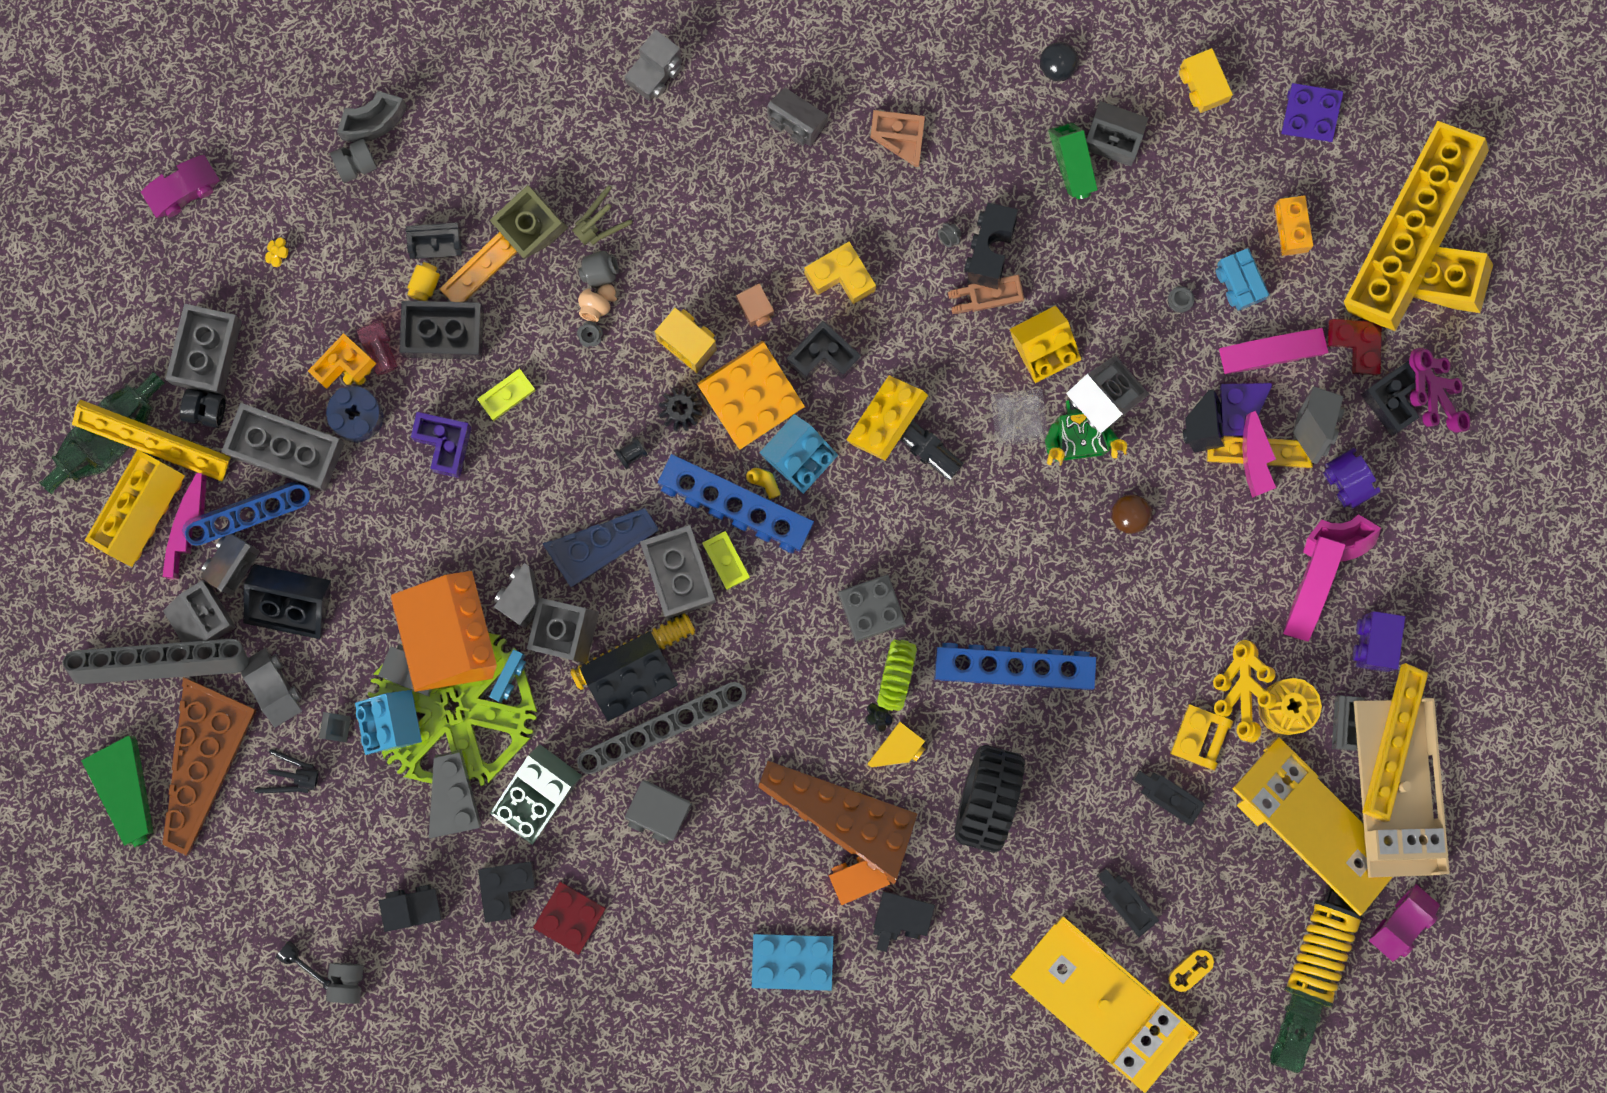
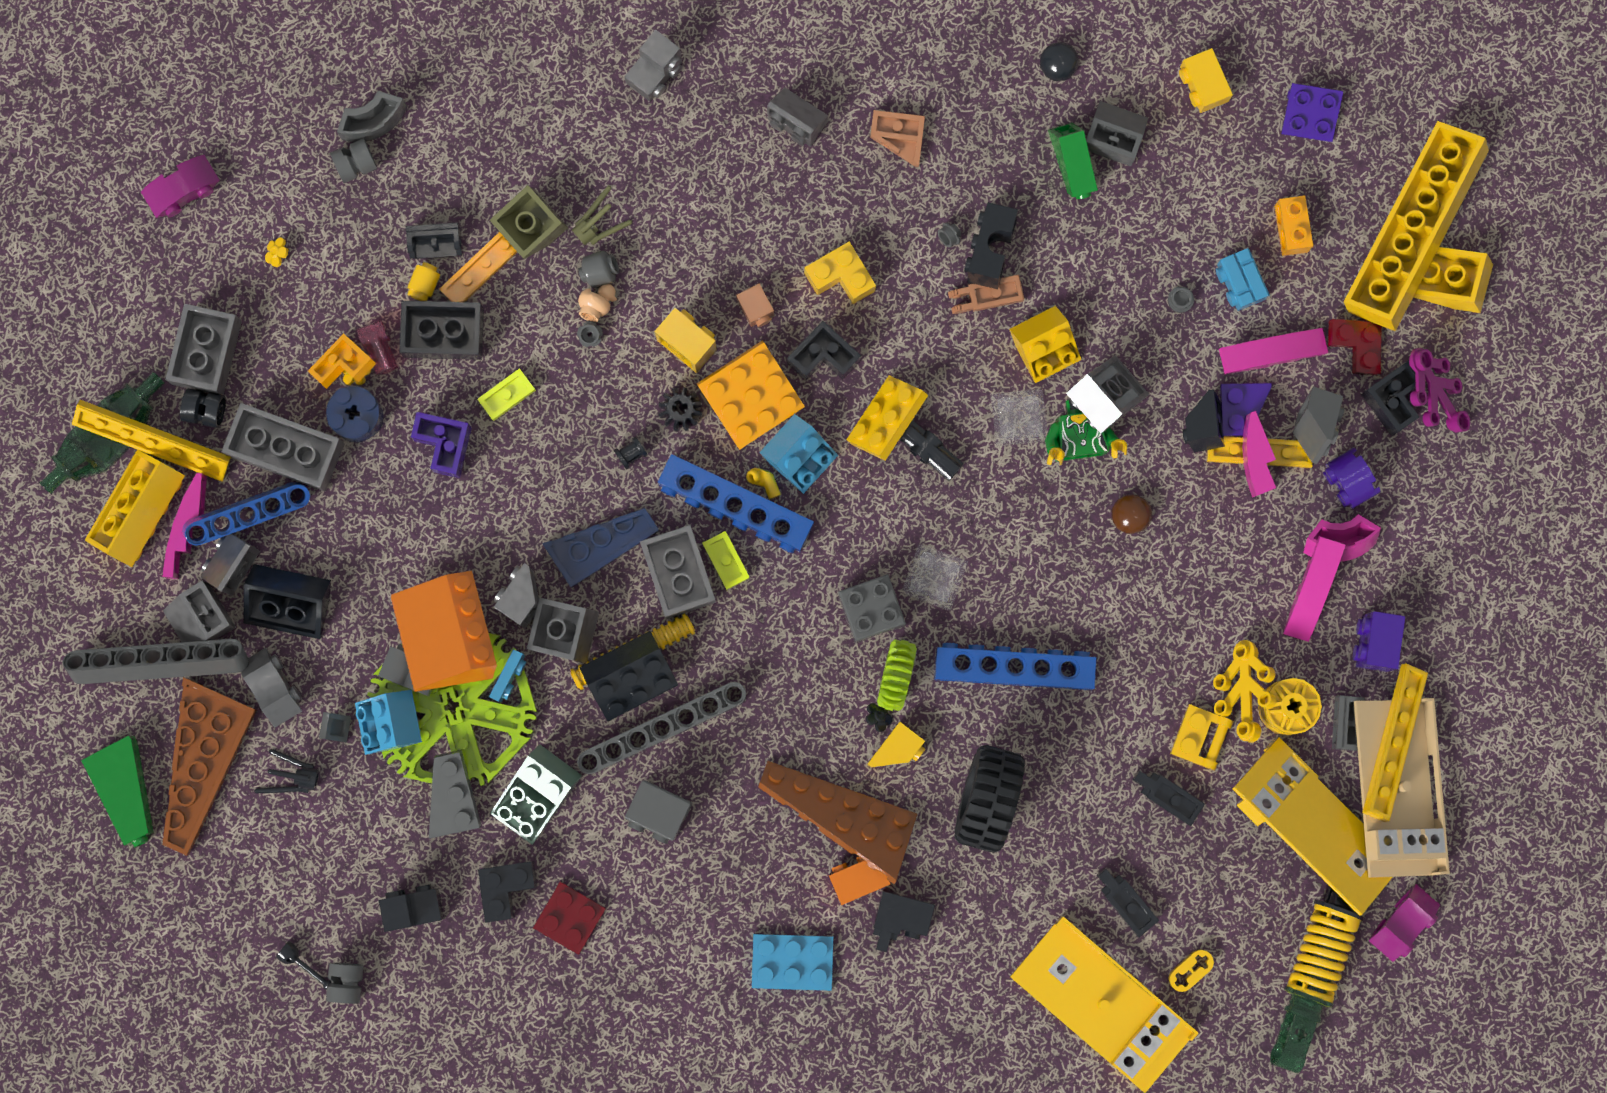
(934, 577): none -> clear plate

